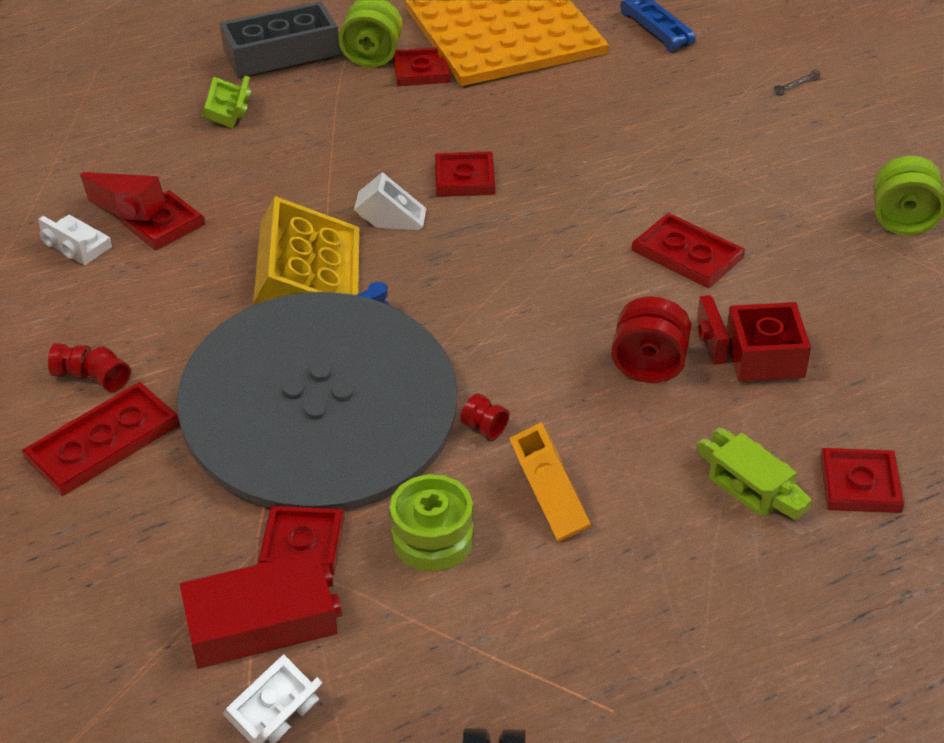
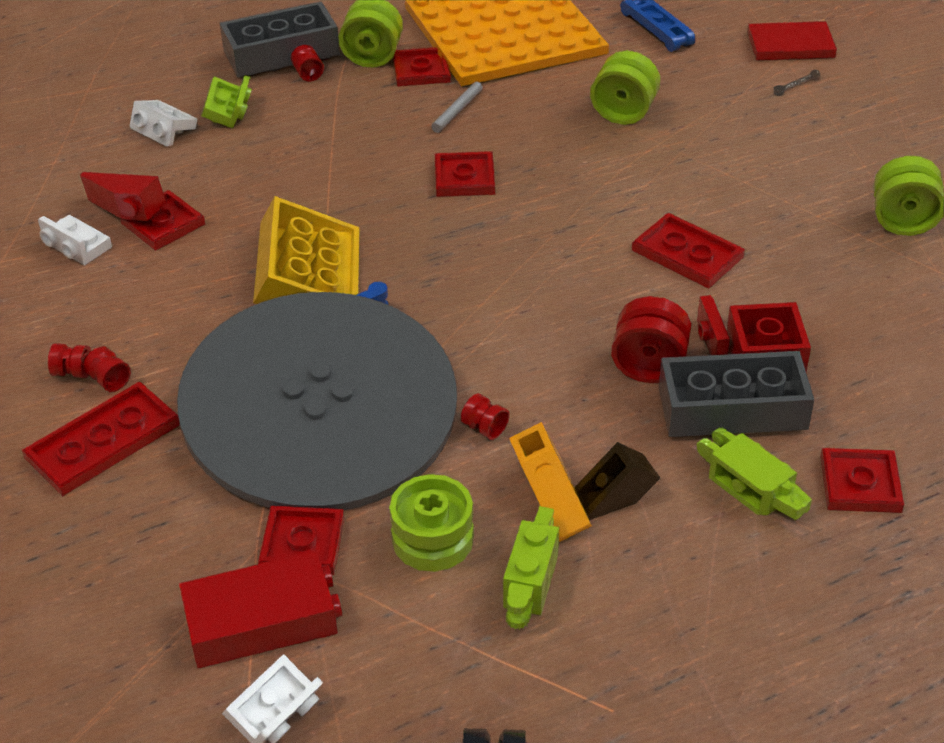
(160, 120): none -> white bracket
(307, 63): none -> red wheel
(389, 205): white slope -> none
(457, 107): none -> light grey bar
(530, 568): none -> lime hinge
(616, 481): none -> dark brown slope
(625, 87): none -> lime wheel
(735, 393): none -> dark grey brick
(791, 40): none -> red tile

